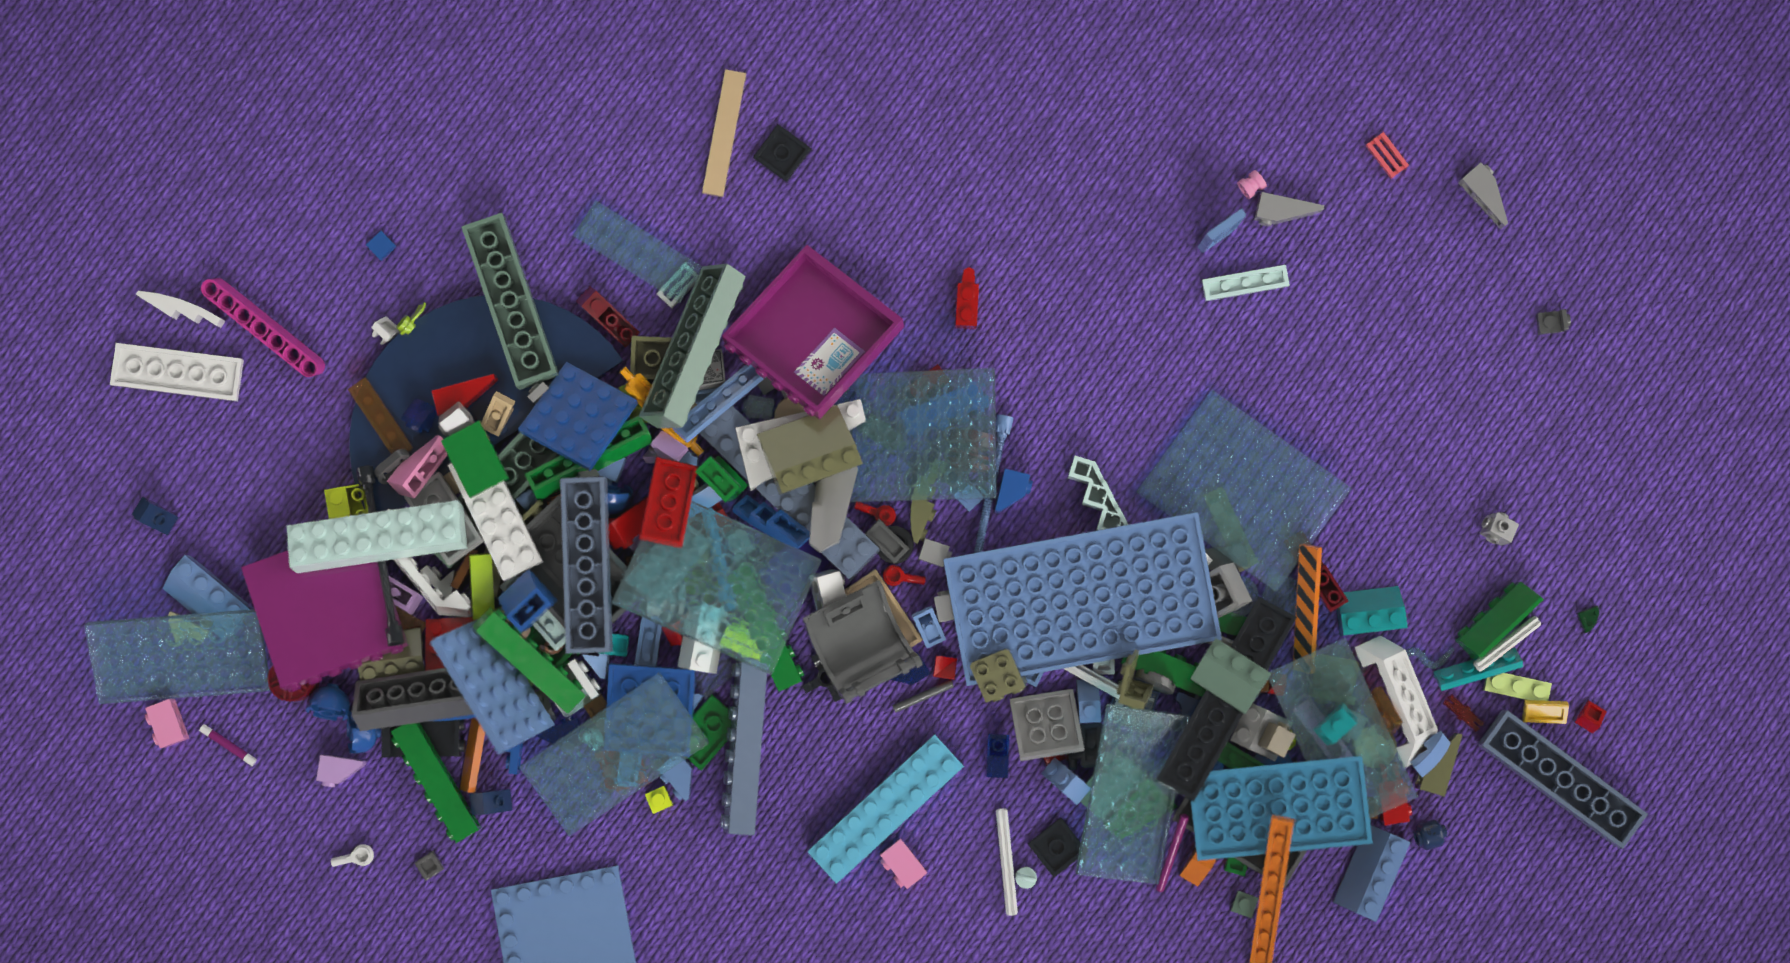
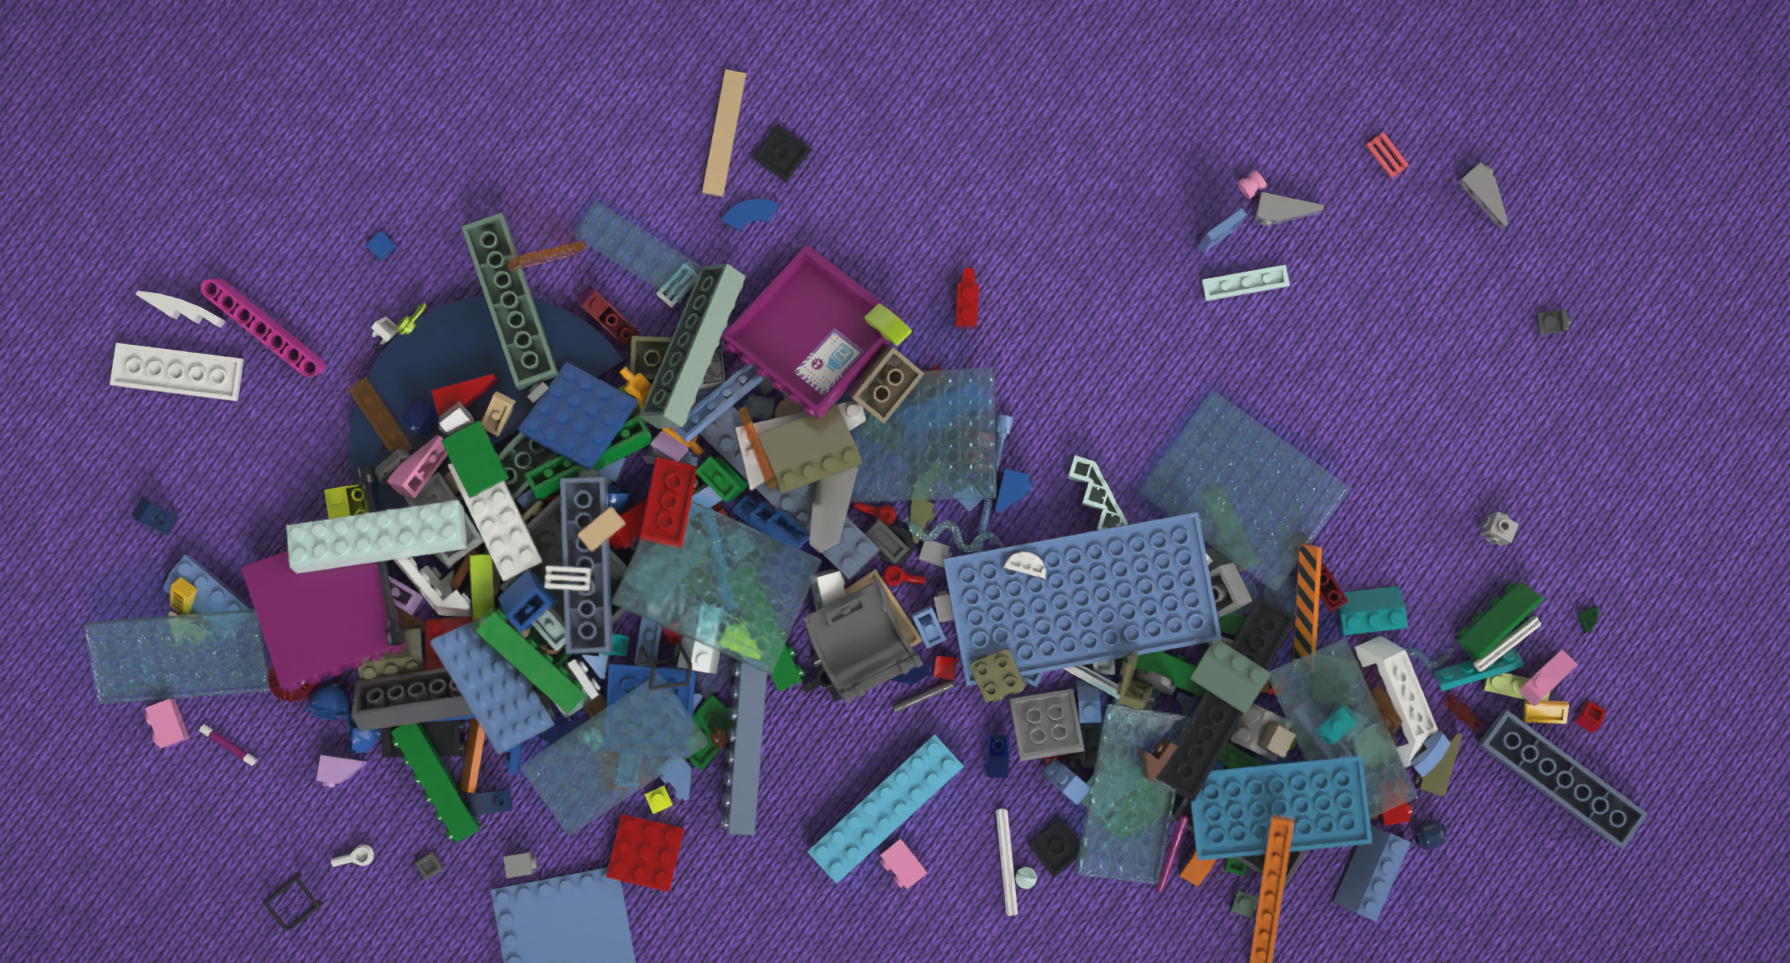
(182, 596): none -> yellow slope
(295, 879): none -> black piece
(520, 864): none -> light grey brick
(546, 255): none -> clear orange tile
(549, 577): none -> white tile
(601, 529): none -> tan tile
(642, 650): none -> black piece
(645, 853): none -> red plate
(718, 737): none -> reddish brown plate
(750, 211): none -> blue tile
(757, 449): none -> clear orange tile
(885, 383): none -> dark tan slope
(888, 324): none -> lime slope
(917, 531): none -> clear light blue animal
(1026, 563): none -> white tile
(1153, 764): none -> reddish brown slope
(1548, 677): none -> bright pink slope

